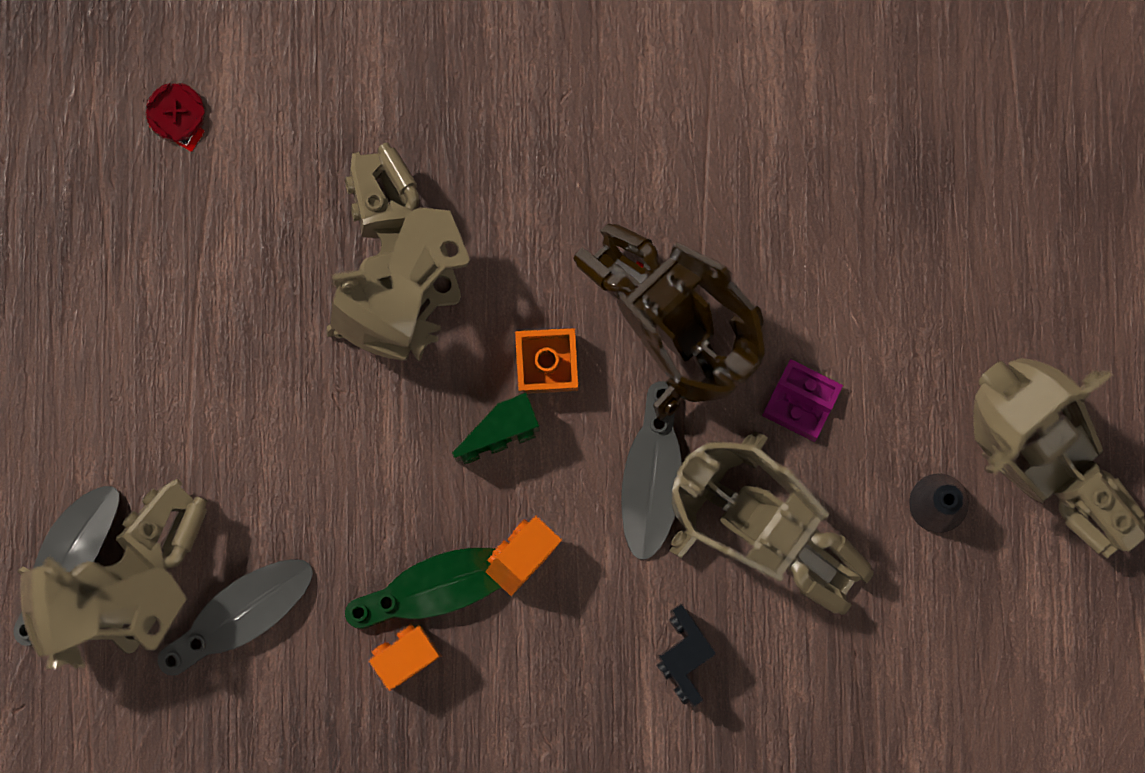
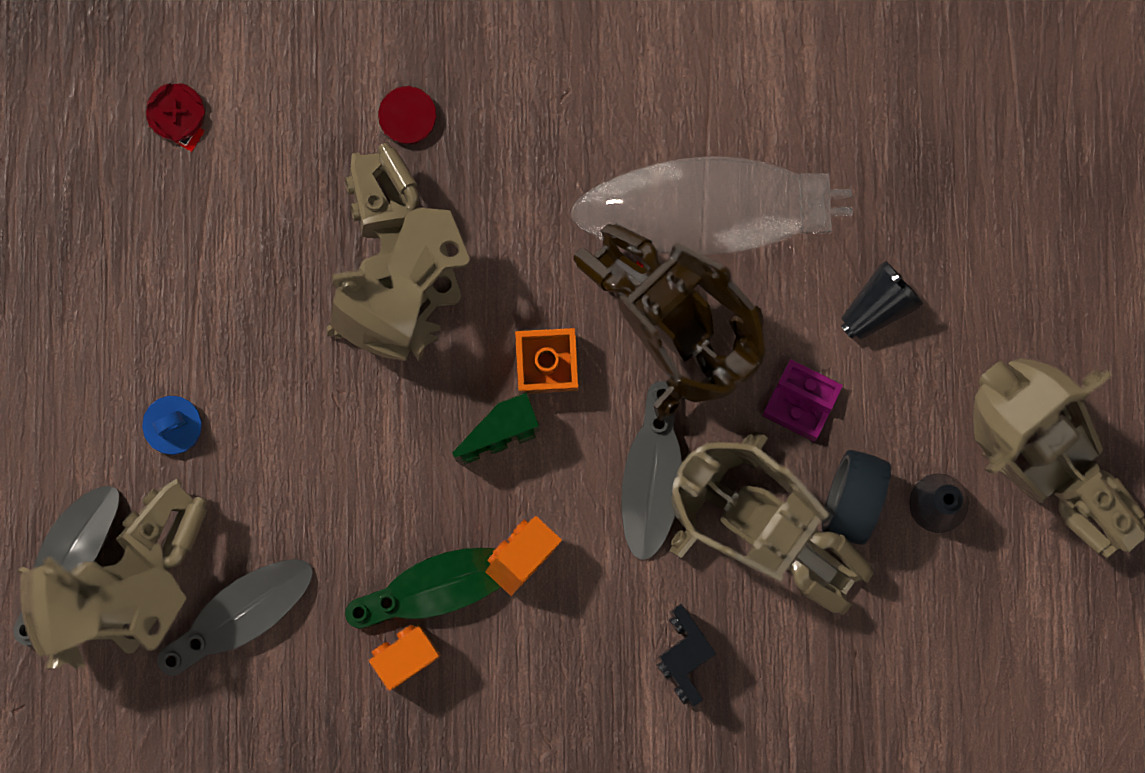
(172, 425): none -> blue tile
(407, 115): none -> dark red tile
(712, 204): none -> clear windscreen
(857, 496): none -> black wheel
(880, 303): none -> black cone

